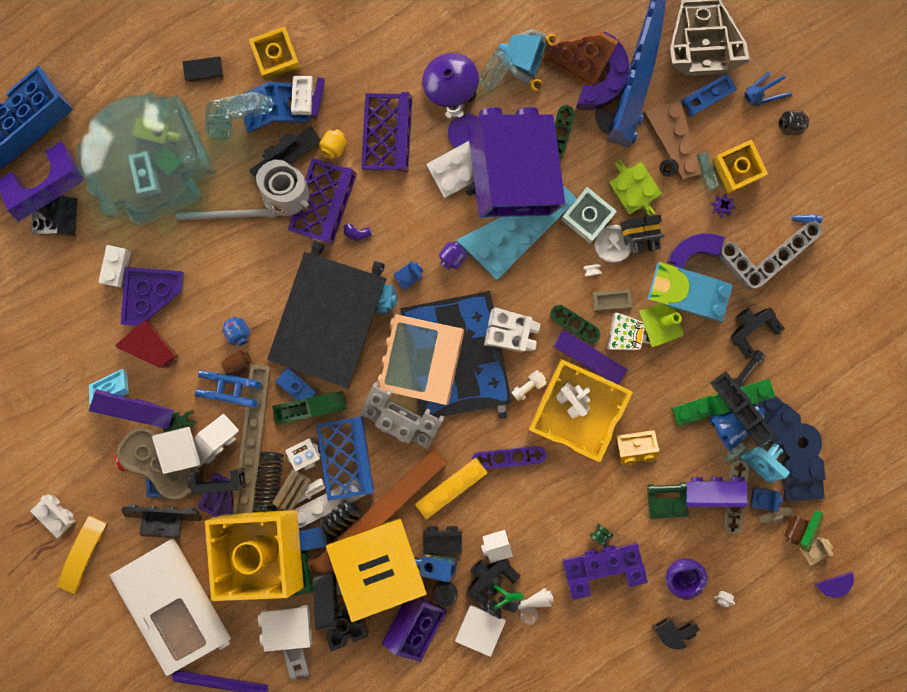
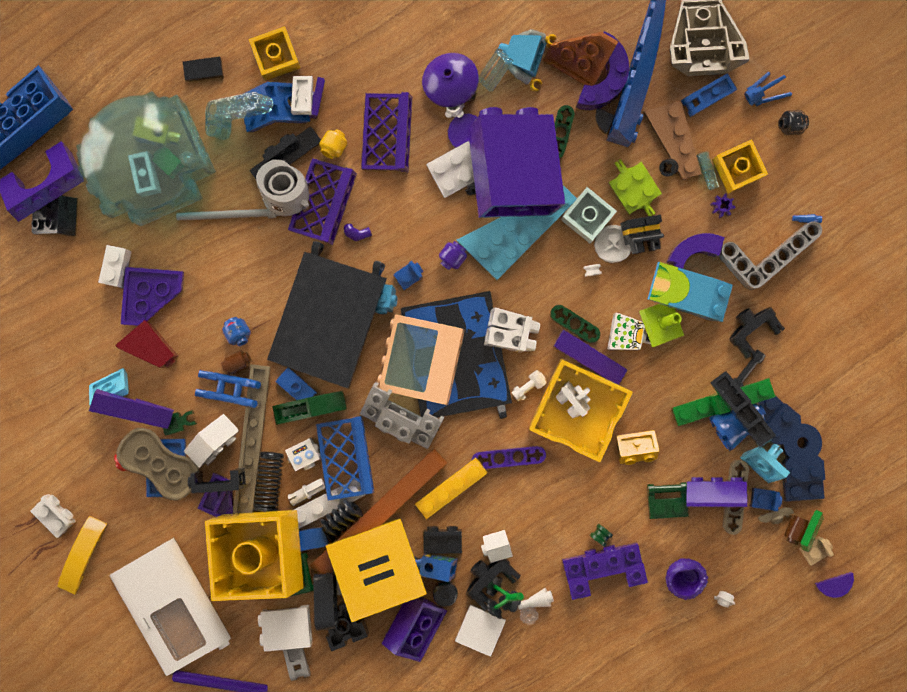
(161, 522): black bracket -> none
(176, 450): white tile -> none
(300, 484): dark tan tile -> none
(612, 300): dark tan tile -> none
(672, 636): black brick -> none
(735, 452): clear light blue tile -> none

